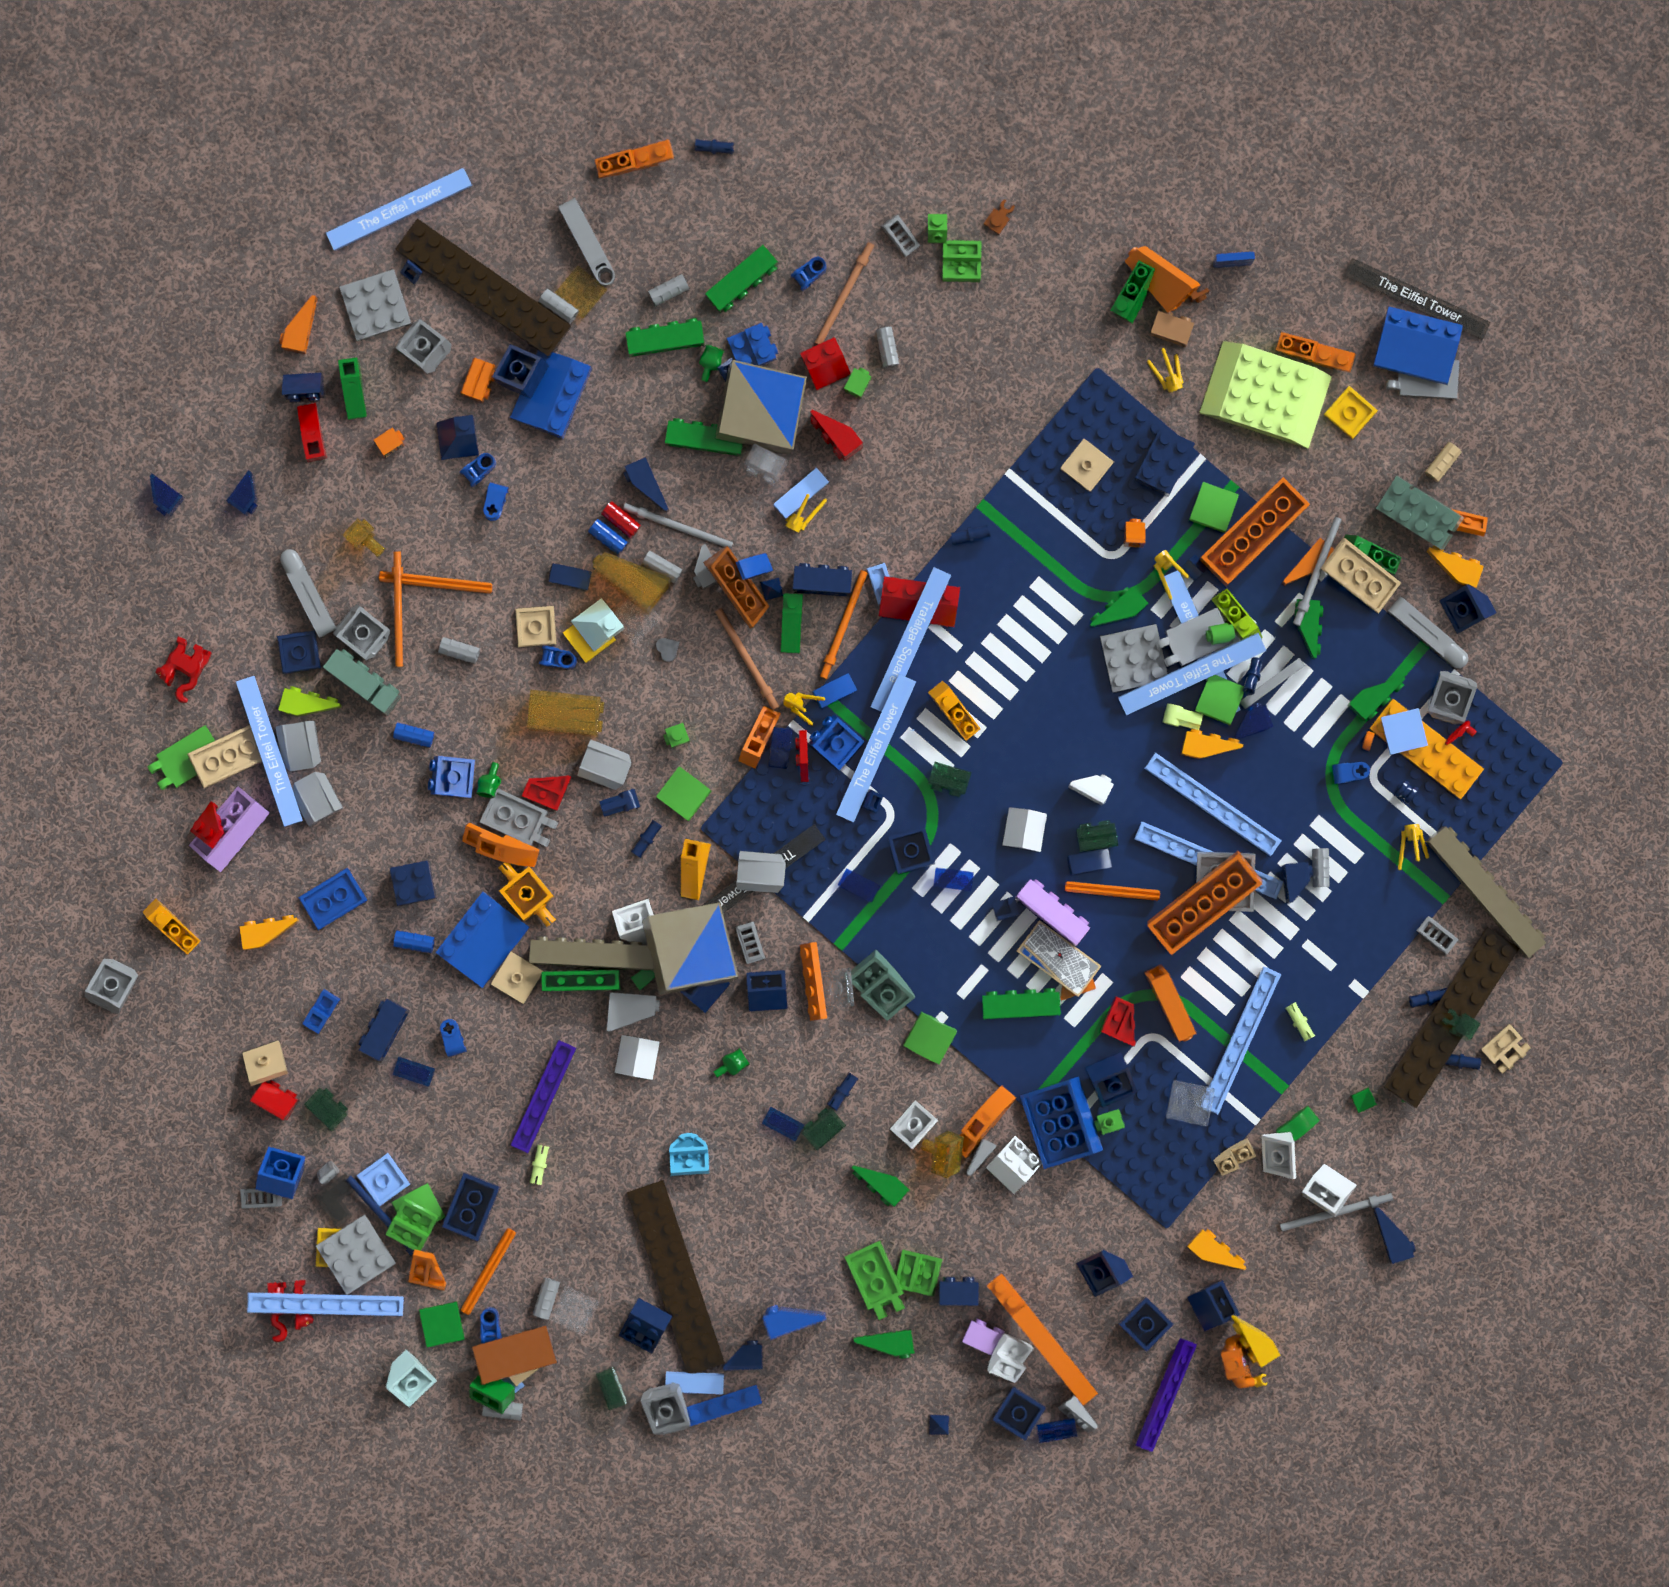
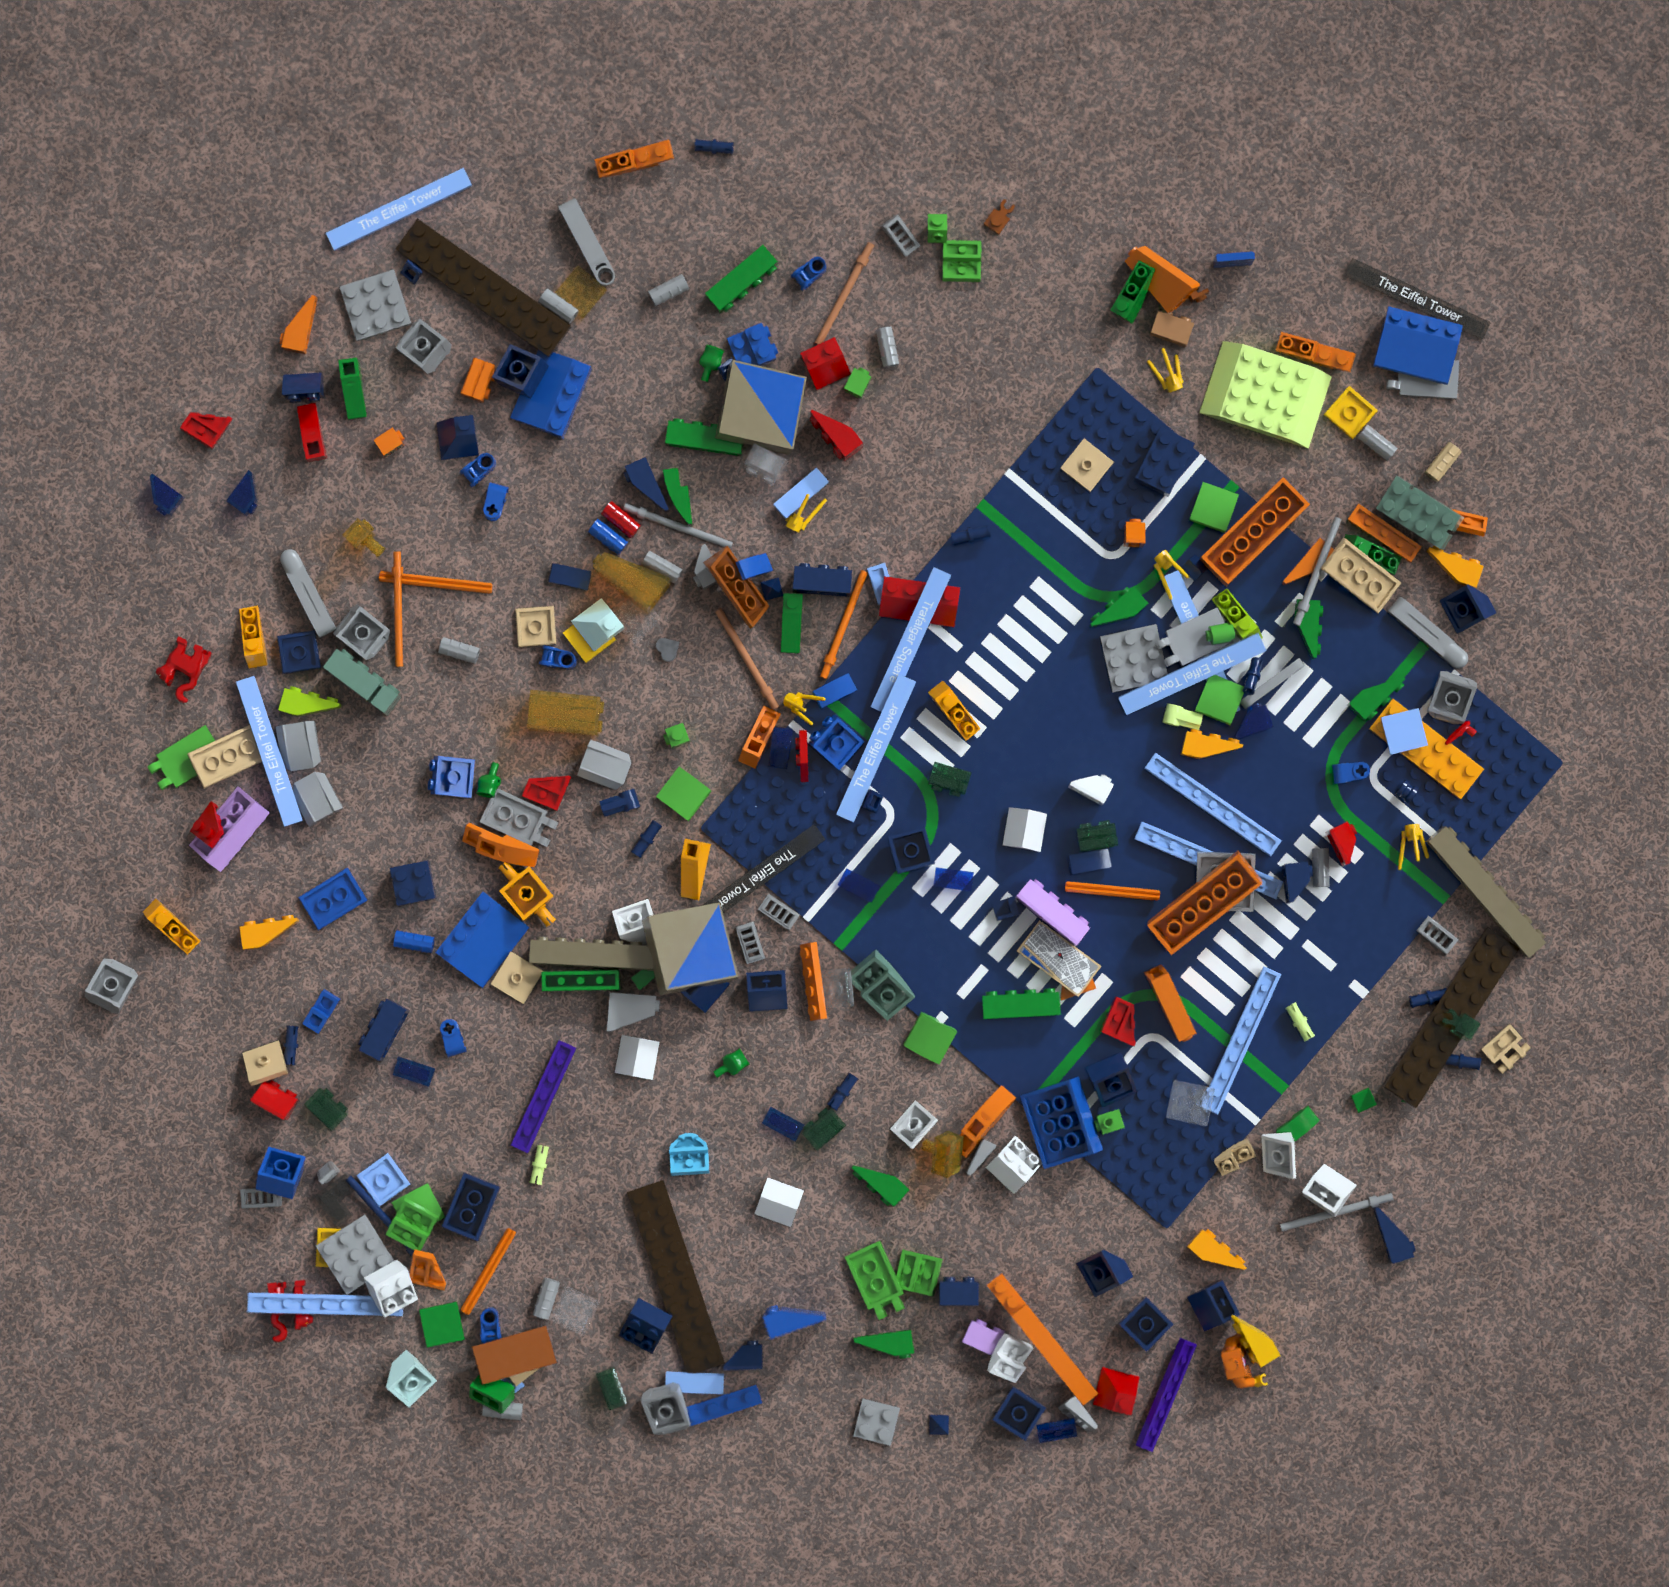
(205, 428): none -> red wing
(252, 637): none -> light orange slope
(290, 1044): none -> dark blue pin
(391, 1288): none -> white slope
(413, 735): blue axle -> none
(665, 338): green brick -> none
(678, 494): none -> green slope
(760, 872): light grey slope -> none
(779, 1202): none -> white slope
(791, 922): none -> light grey slope
(876, 1422): none -> light grey plate
(1116, 1391): none -> red slope
(1343, 841): none -> red slope
(1368, 740): orange tile -> none
(1377, 442): none -> light grey axle
(1384, 533): none -> orange plate

